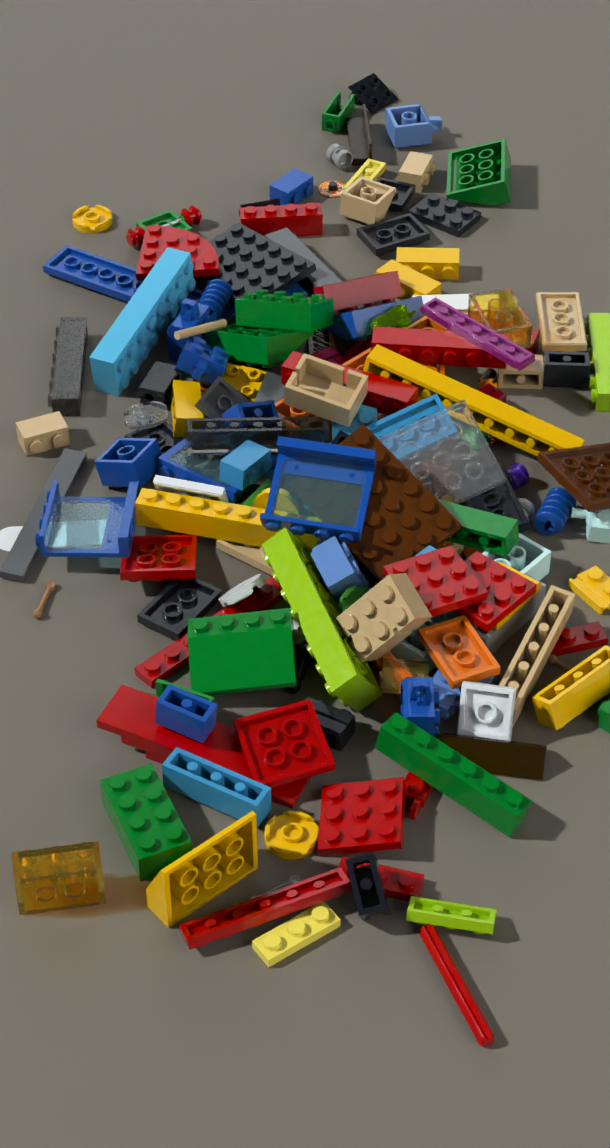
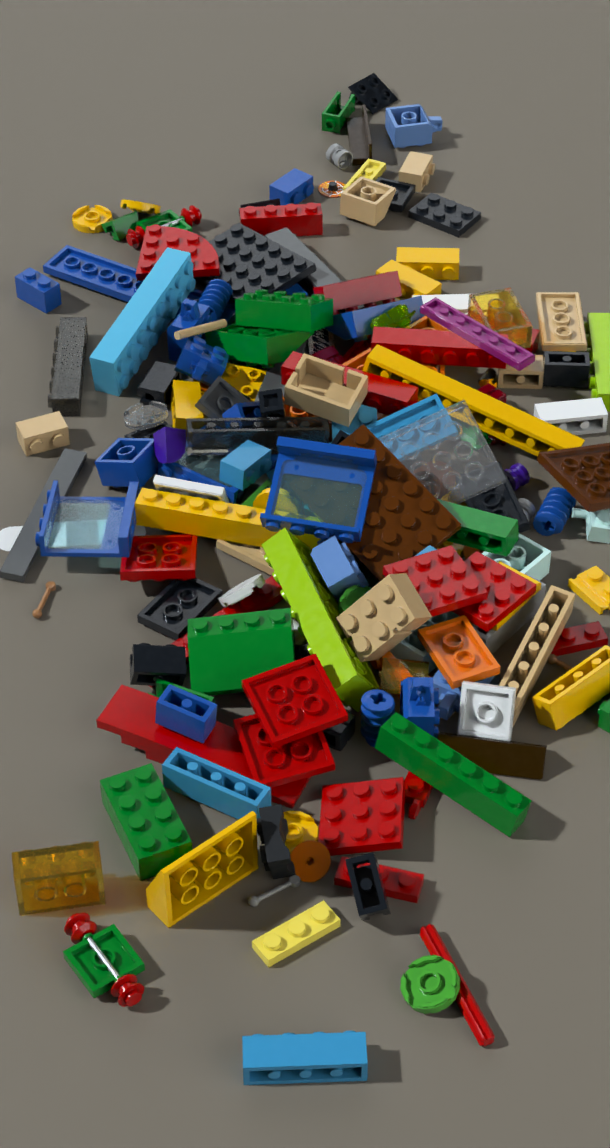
(38, 290): none -> blue brick
(103, 960): none -> green plate
(119, 226): none -> green brick
(140, 206): none -> yellow tile
(157, 662): none -> black brick
(169, 444): none -> dark purple brick
(265, 908): red plate -> none
(272, 403): none -> black brick
(273, 832): none -> black brick
(294, 700): none -> red plate
(304, 1058): none -> dark azure brick
(311, 860): none -> orange piece
(376, 710): none -> blue piece
(393, 233): black plate -> none
(430, 984): none -> bright green tile
(451, 915): lime plate -> none
(480, 174): green slope -> none
(575, 416): none -> white brick

